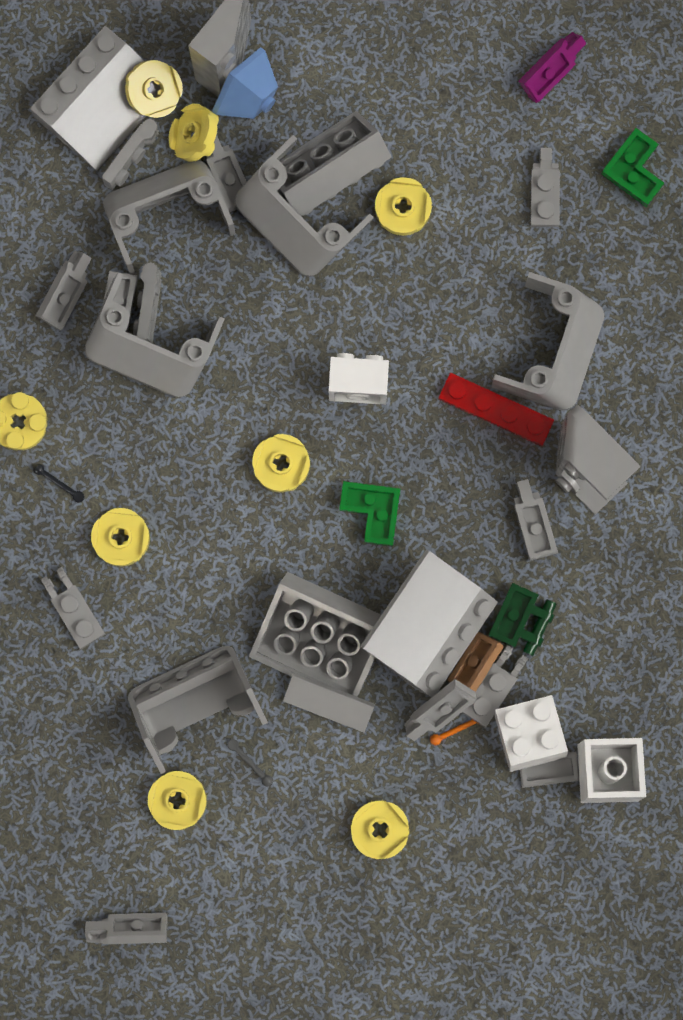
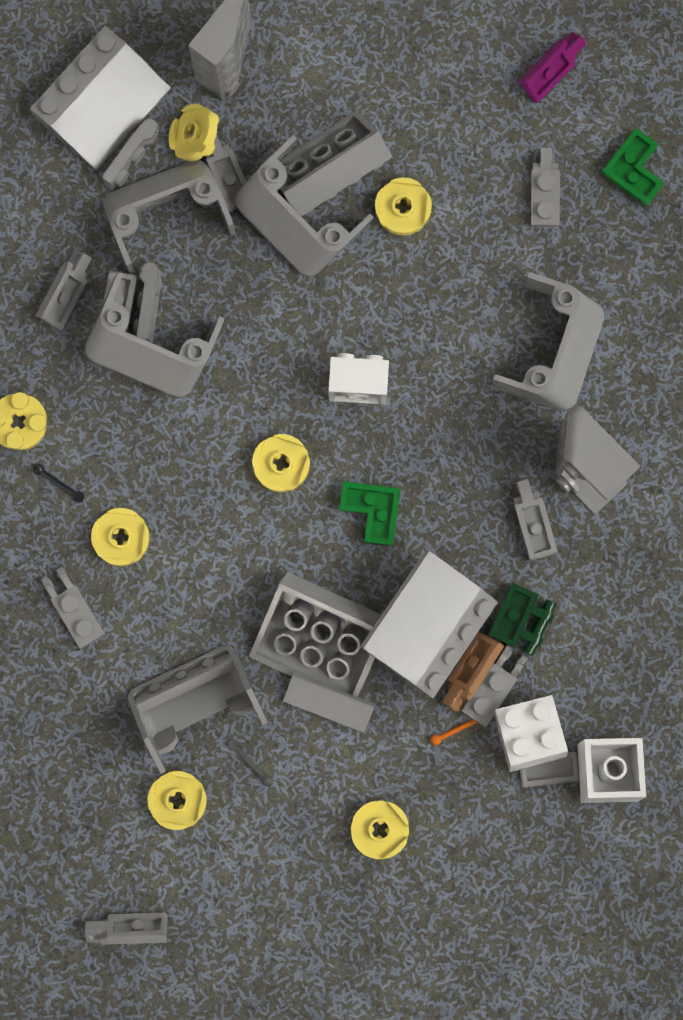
(167, 96): light yellow plate -> none
(248, 88): medium blue slope -> none
(440, 709): light grey hinge -> none
(496, 409): red plate -> none

